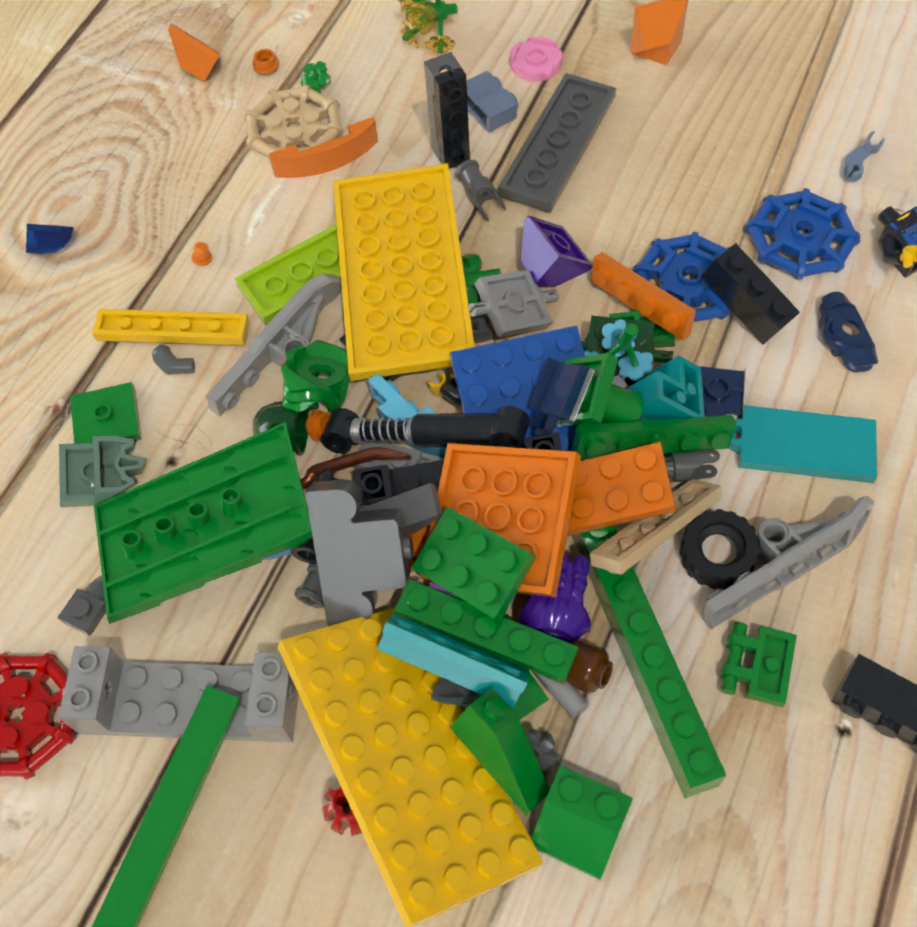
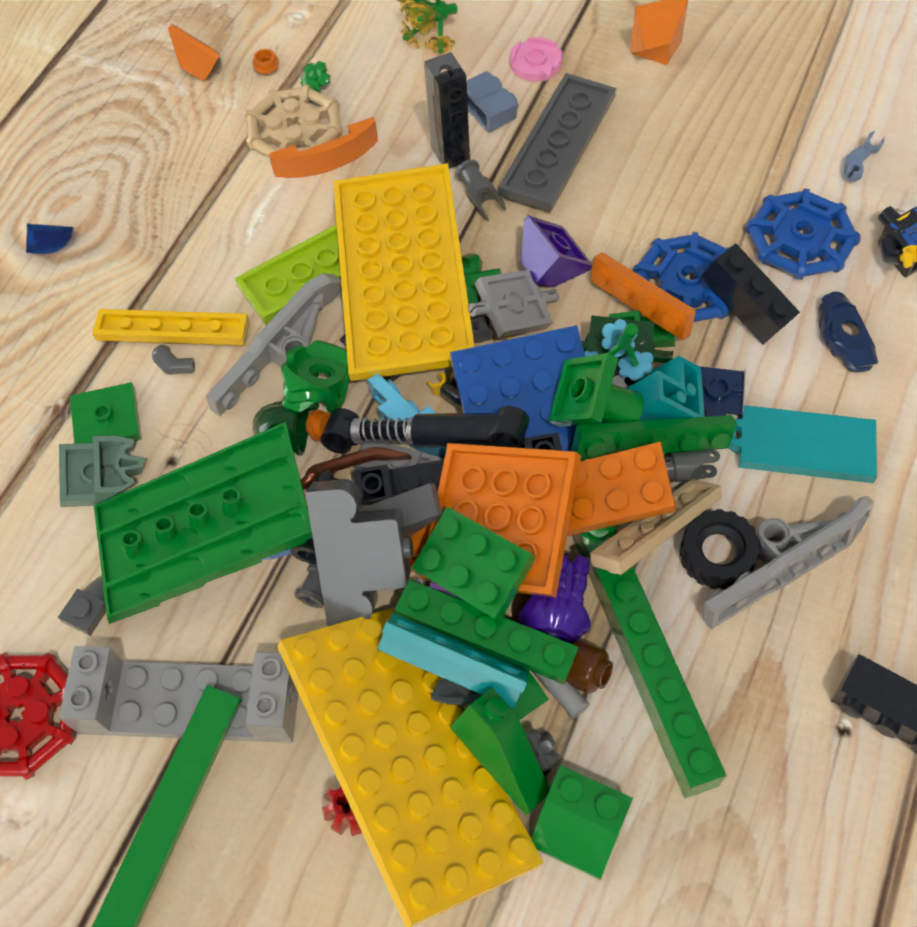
(201, 254): orange piece -> none
(559, 394): dark blue piece -> none
(770, 664): green plate -> none

